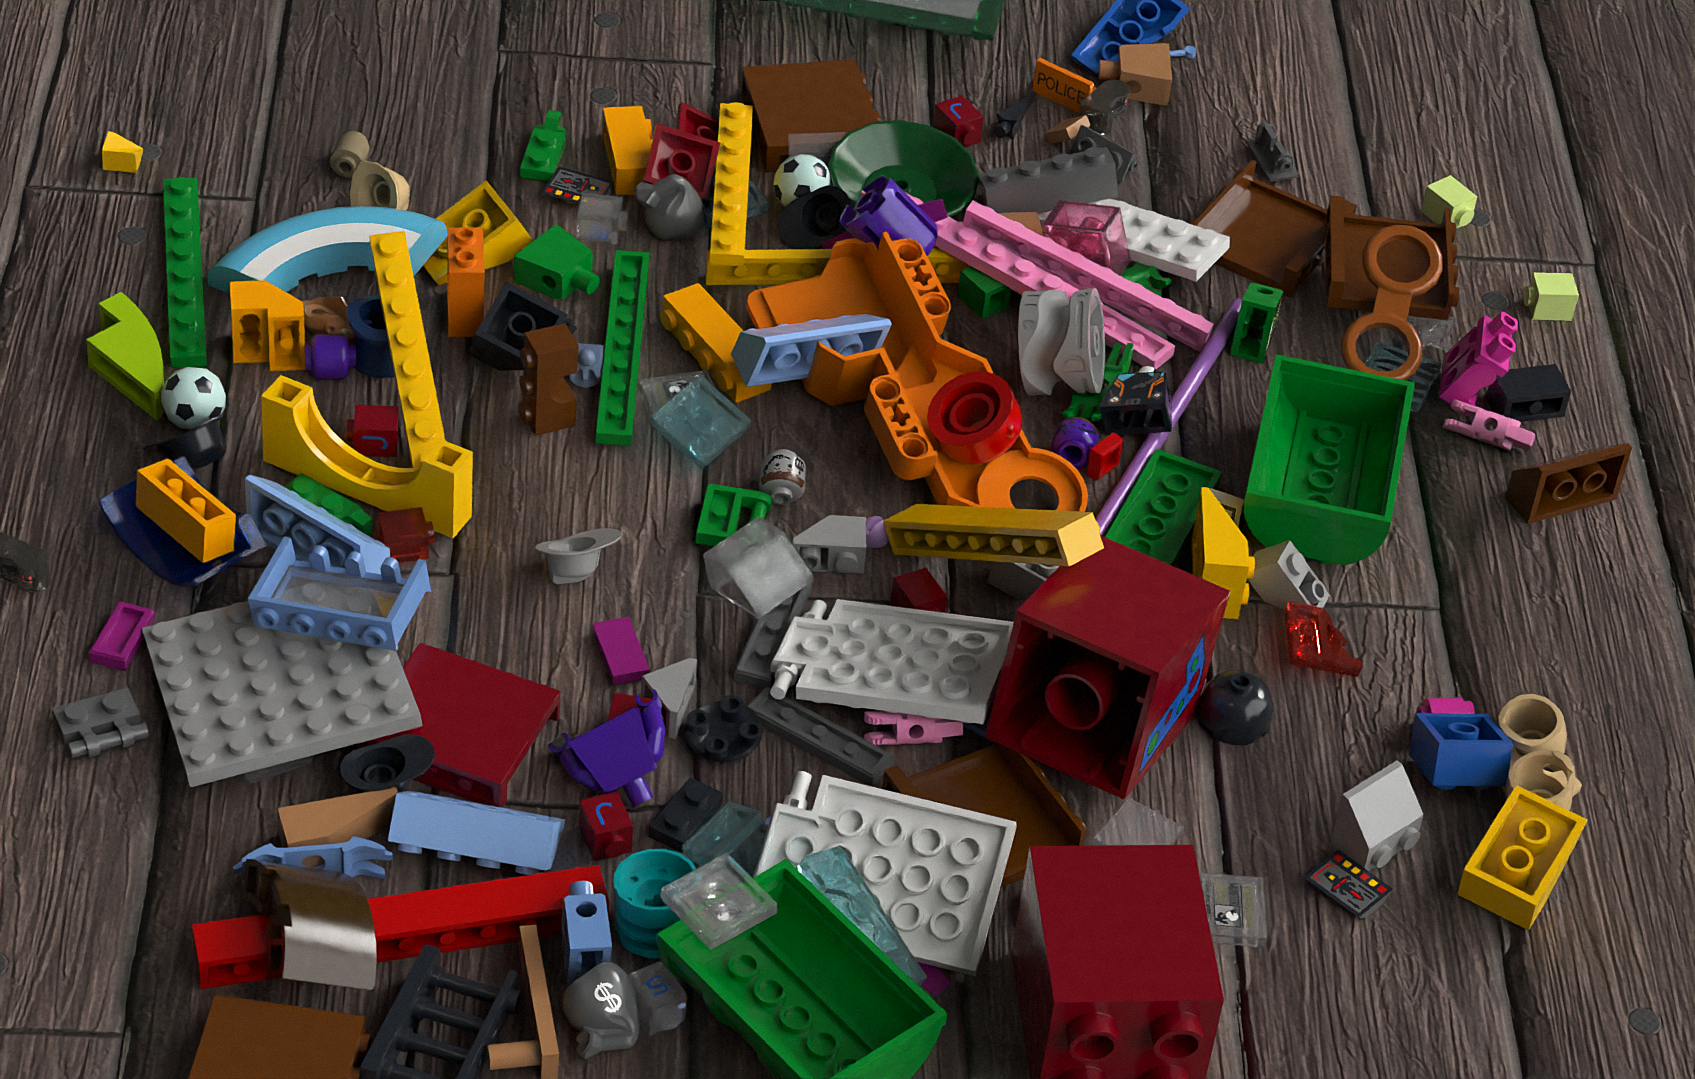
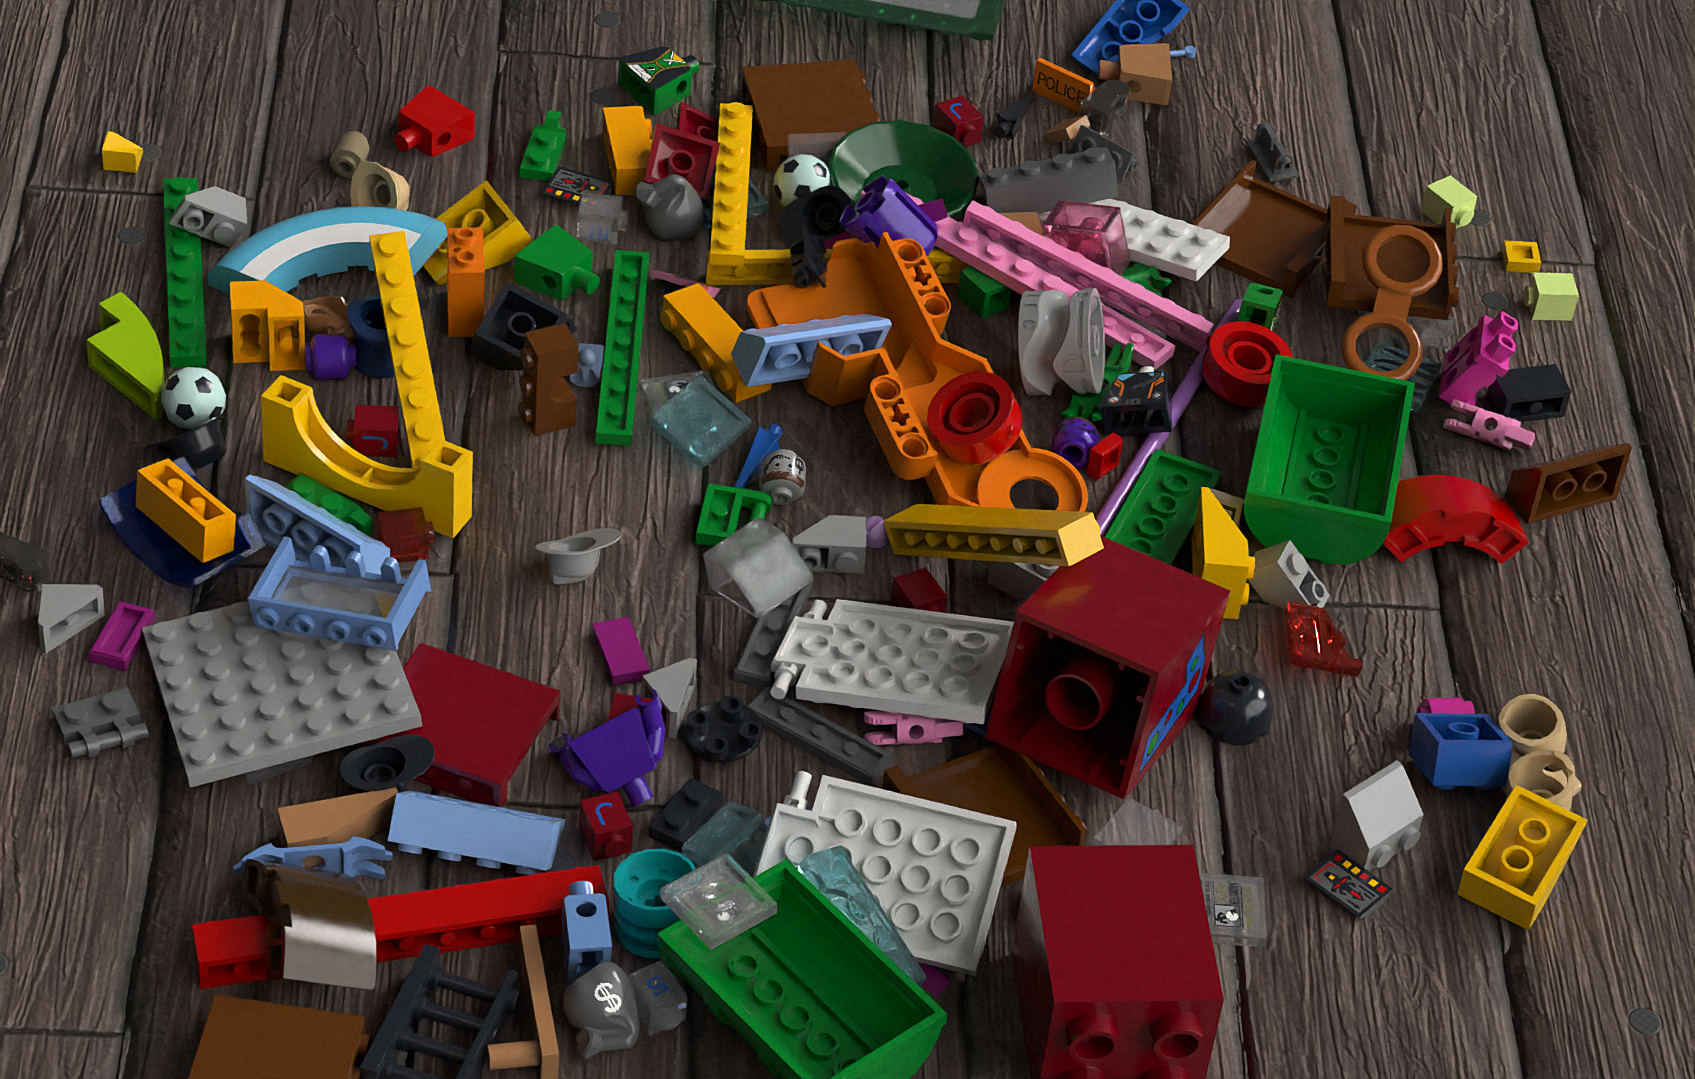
(67, 611): none -> light grey slope
(212, 214): none -> light grey slope
(434, 123): none -> red torso
(657, 77): none -> torso
(680, 280): none -> bright pink piece
(764, 444): none -> blue piece
(808, 260): none -> black hinge
(1241, 362): none -> red piece
(1451, 509): none -> red panel
(1521, 256): none -> yellow tile

